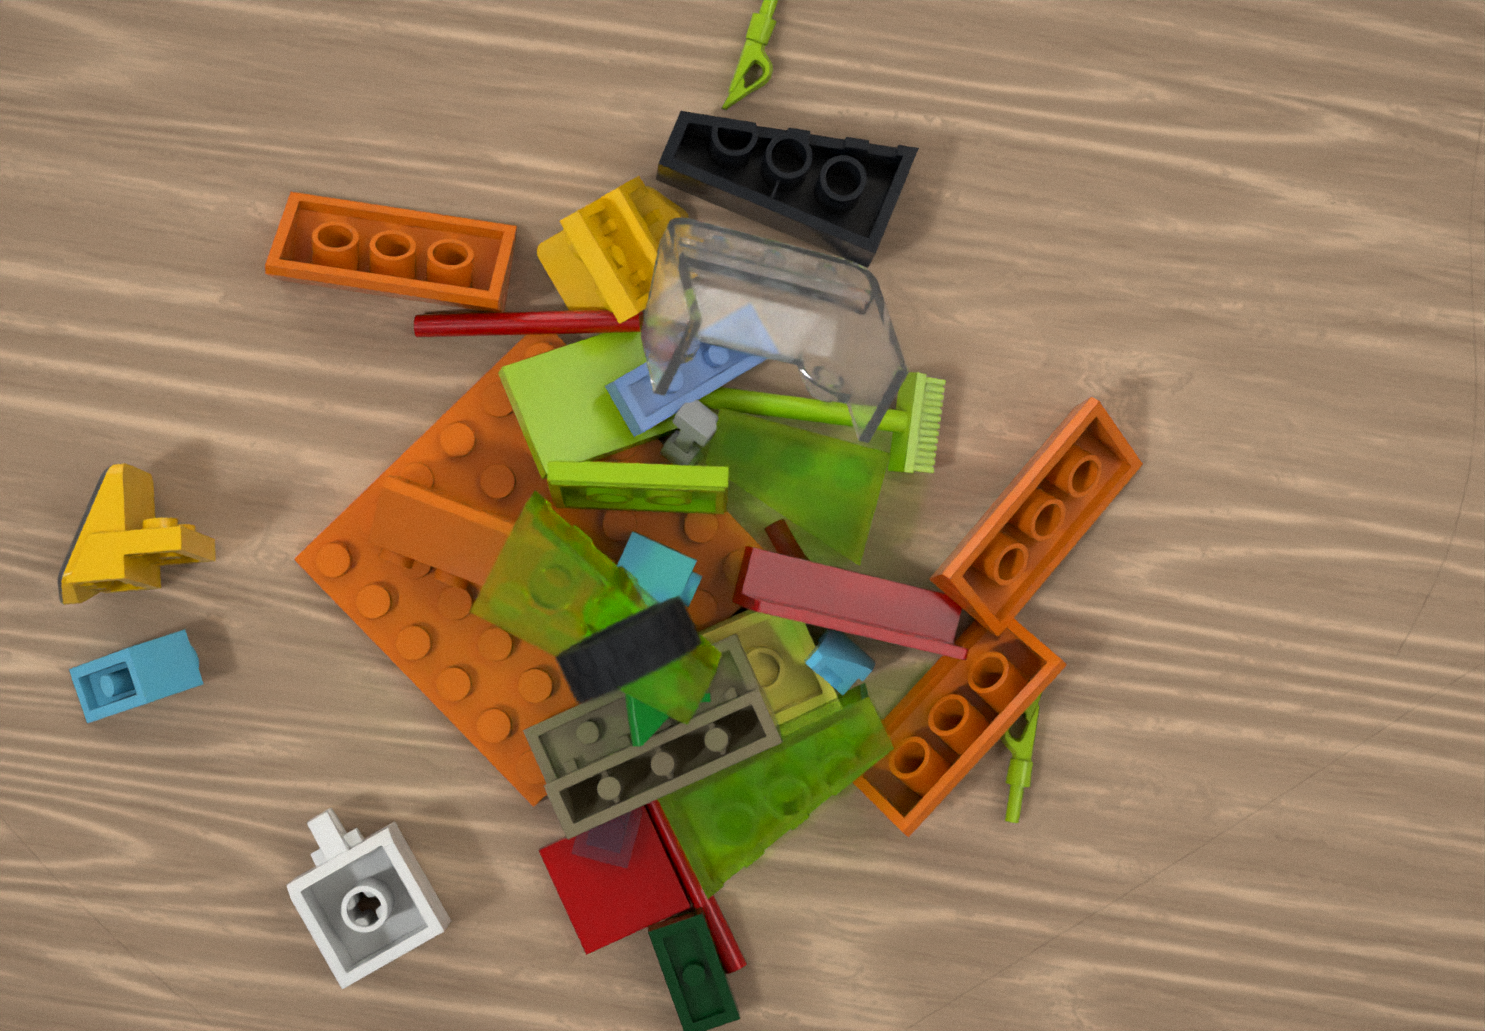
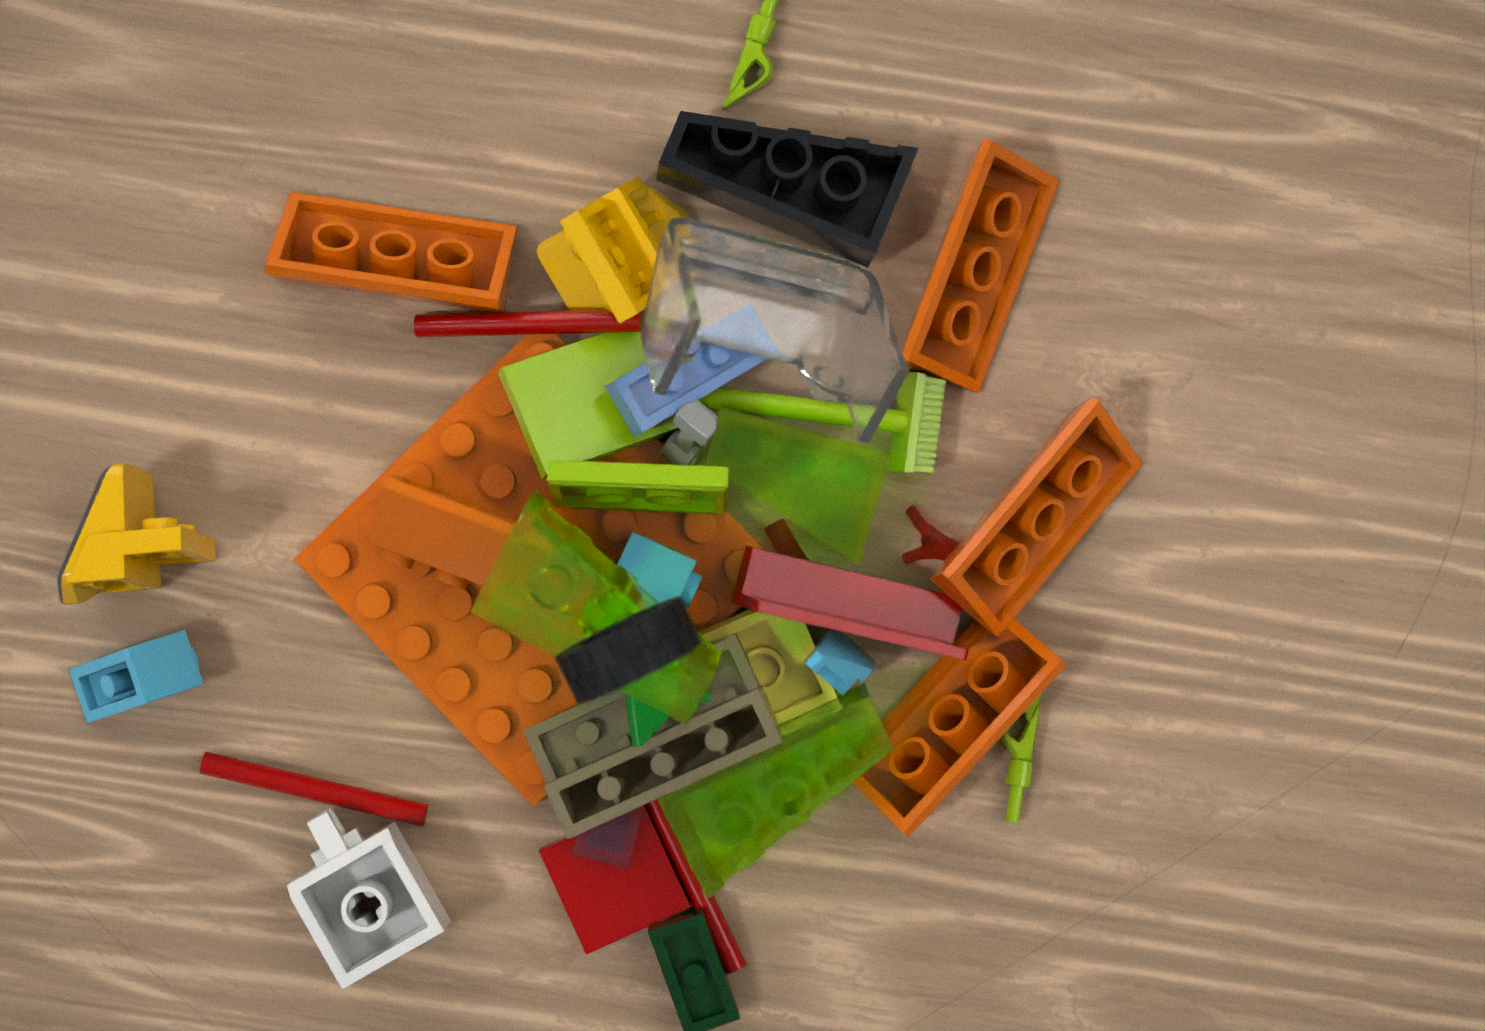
(314, 788): none -> red bar
(934, 543): none -> clear red bar
(978, 267): none -> orange slope

